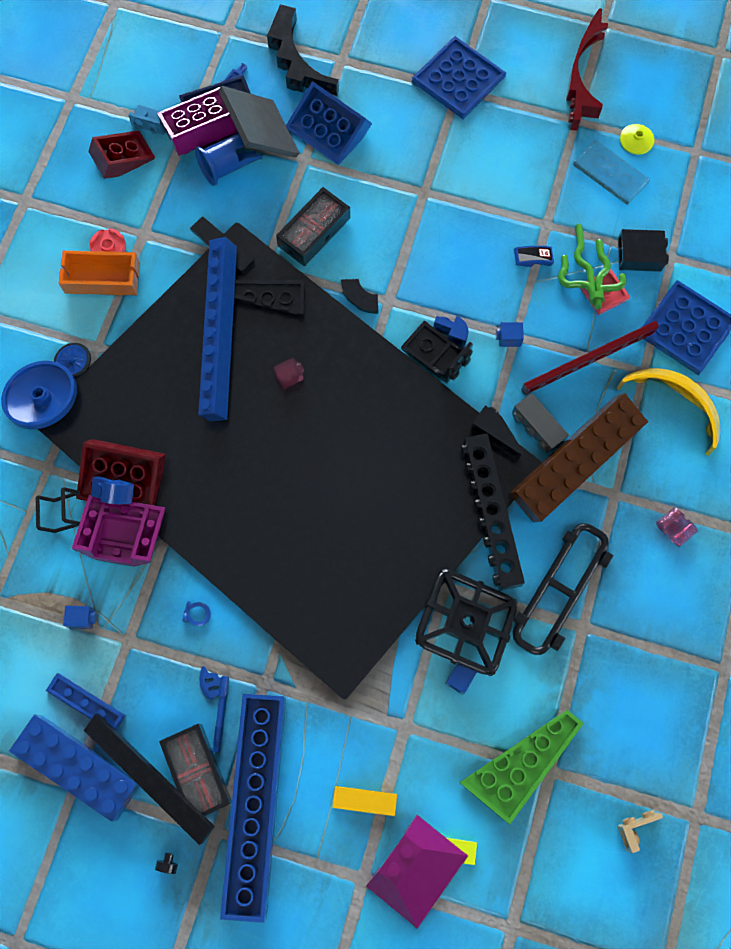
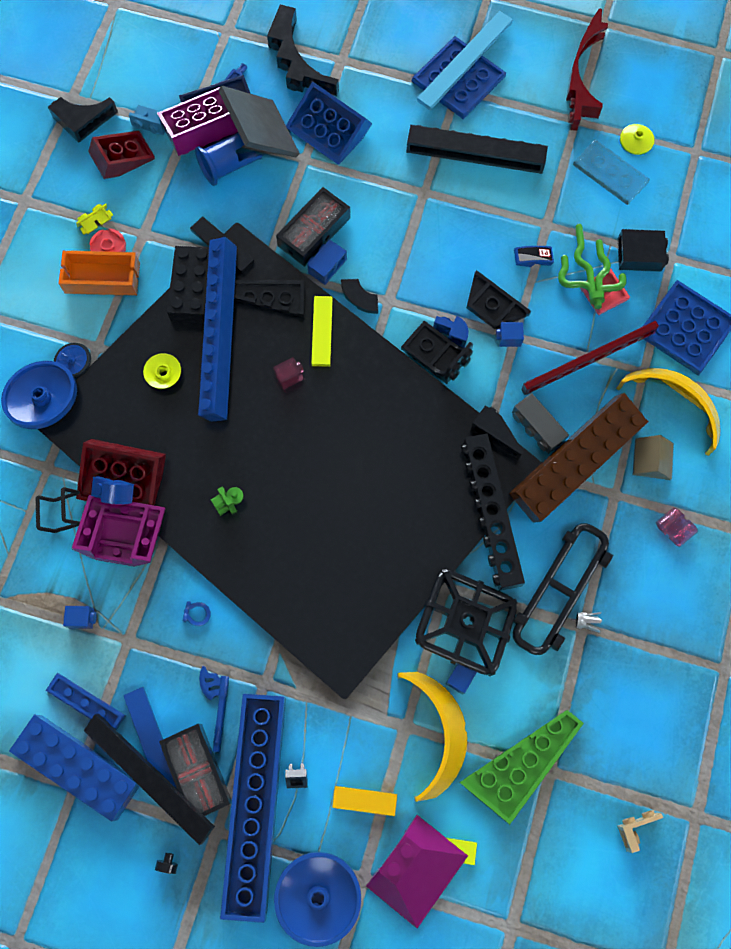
(82, 119): none -> black arch
(88, 221): none -> neon yellow hinge
(147, 730): none -> blue tile
(162, 363): none -> neon yellow dish
(188, 285): none -> black brick
(226, 501): none -> bright green hips
(296, 778): none -> black tile
(317, 899): none -> blue dish
(322, 331): none -> neon yellow tile
(326, 261): none -> blue brick
(454, 733): none -> yellow windscreen
(464, 60): none -> medium azure tile
(476, 149): none -> black brick
(493, 303): none -> black wing
(583, 618): none -> flat silver piece
(653, 457): none -> dark tan slope

